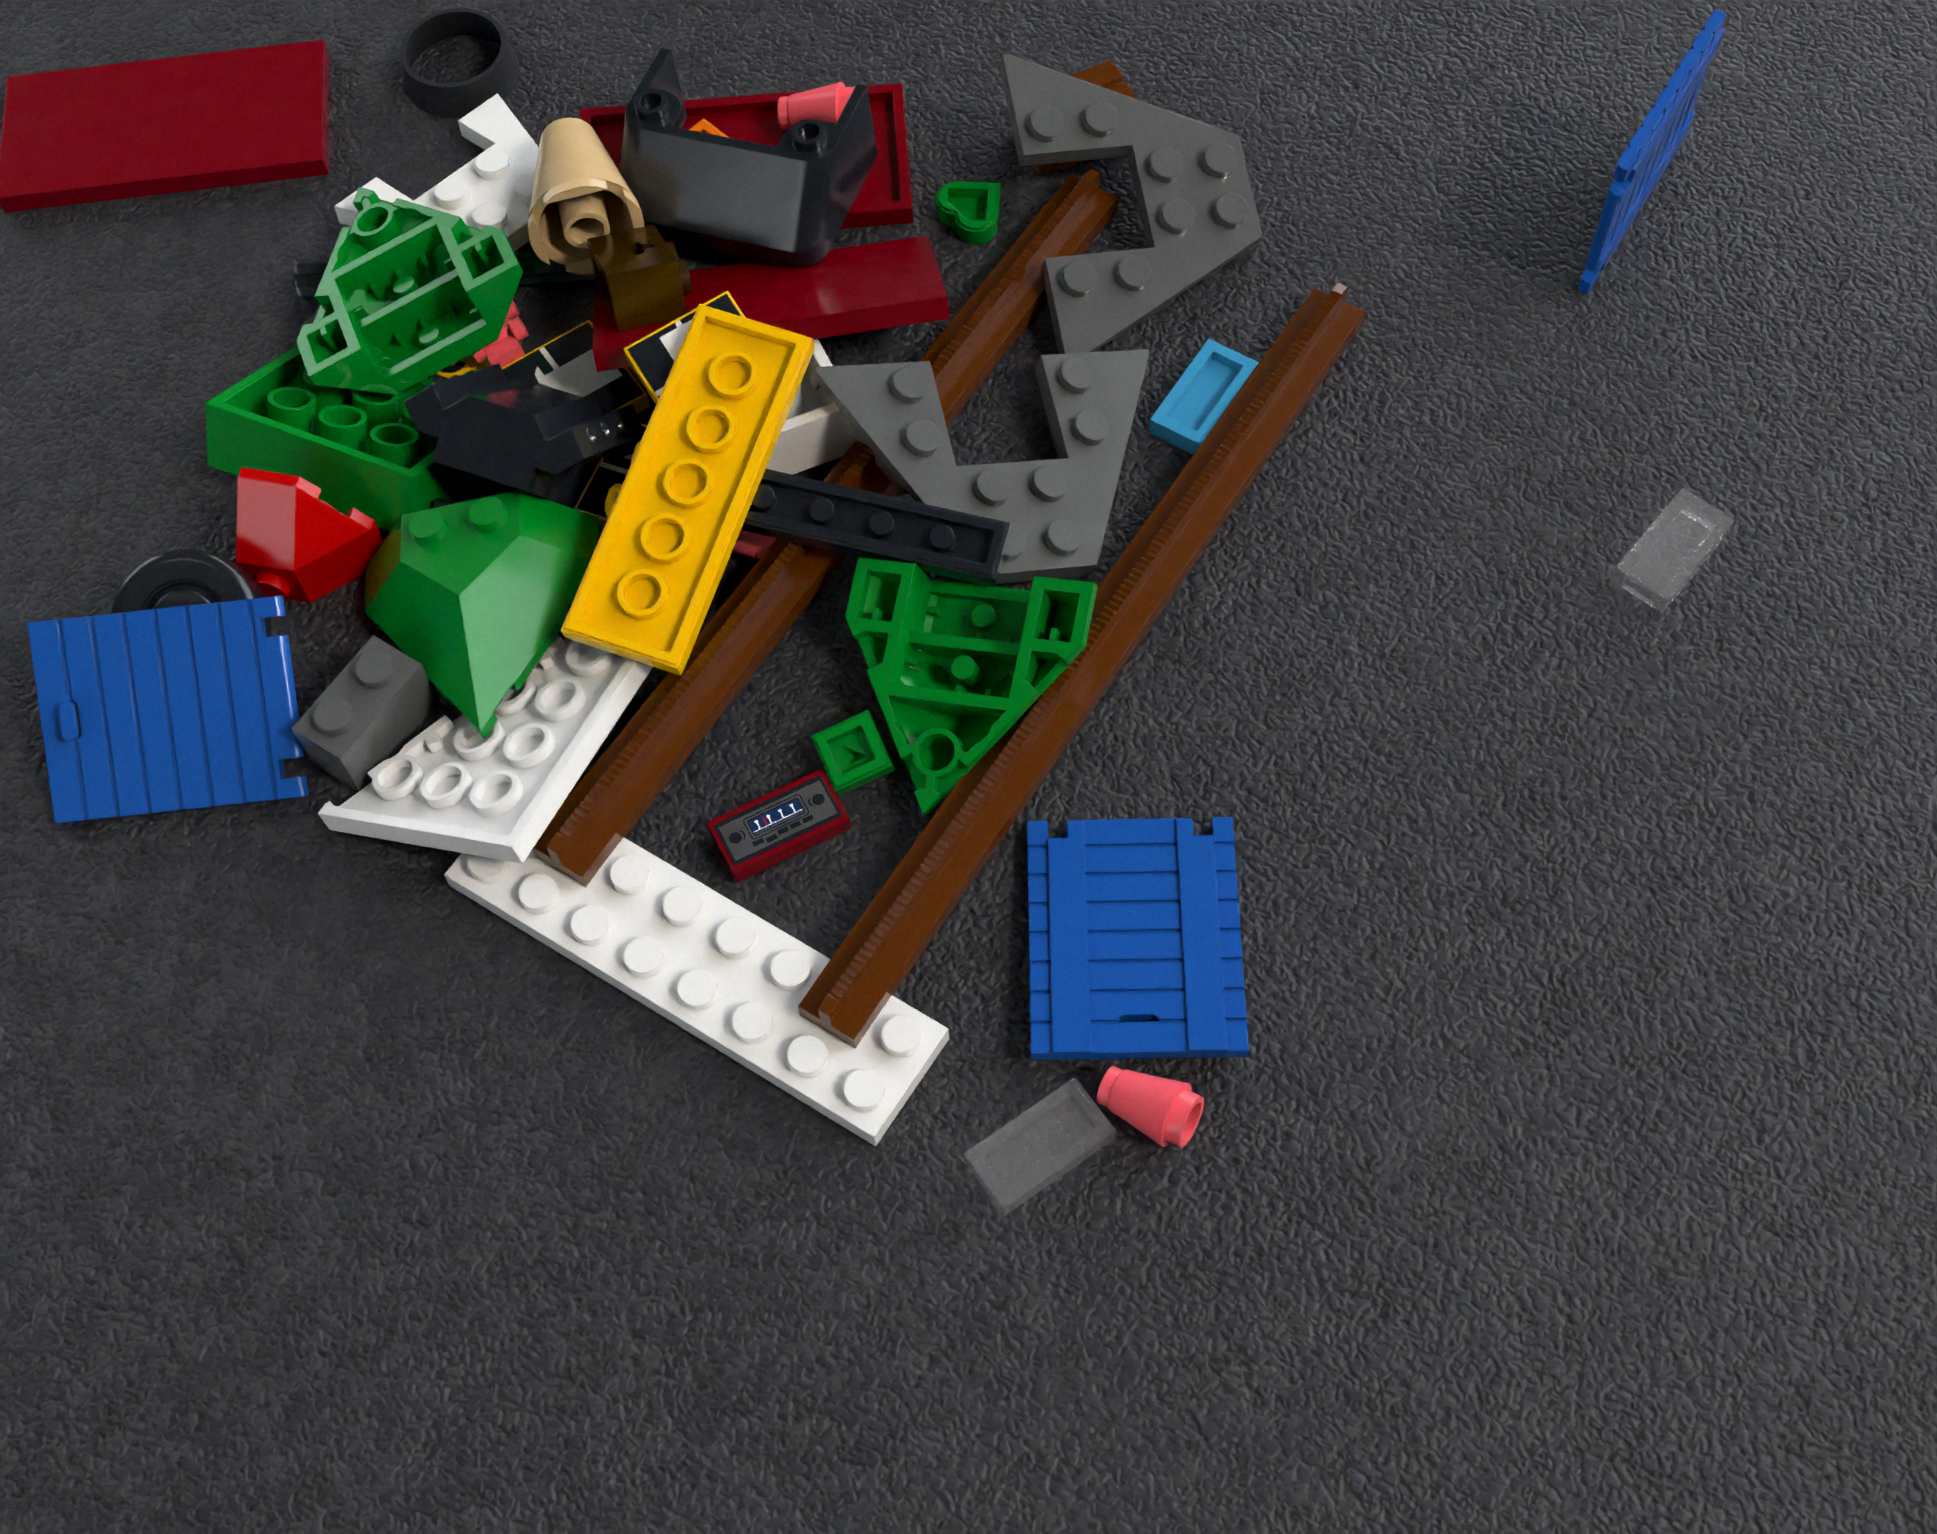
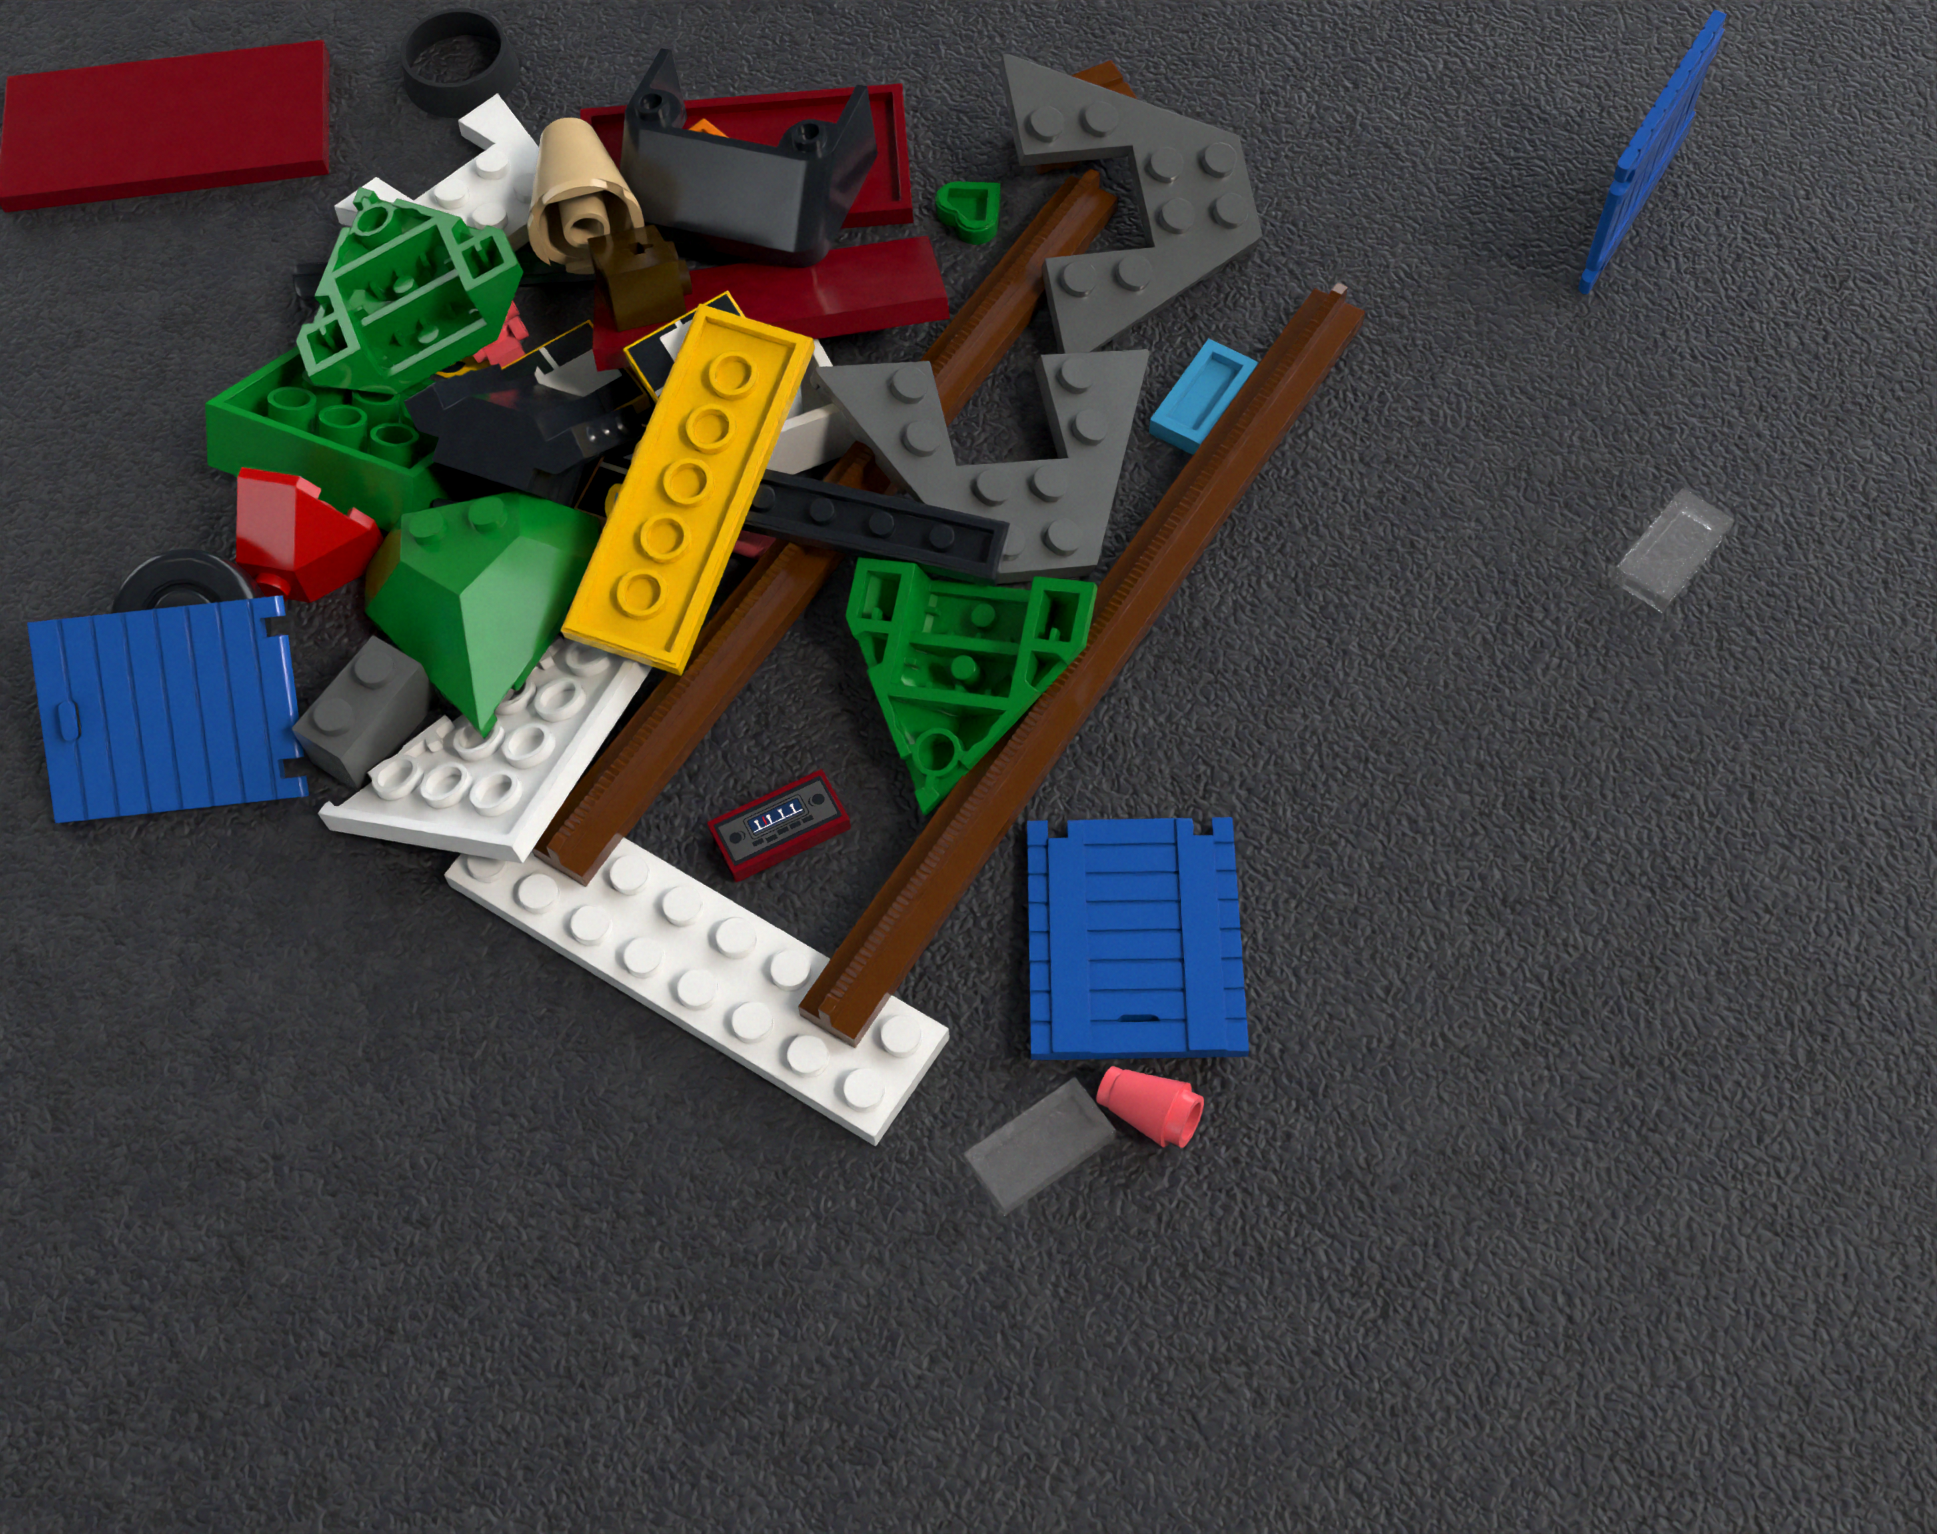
(819, 104): coral cone -> none
(853, 753): green tile -> none

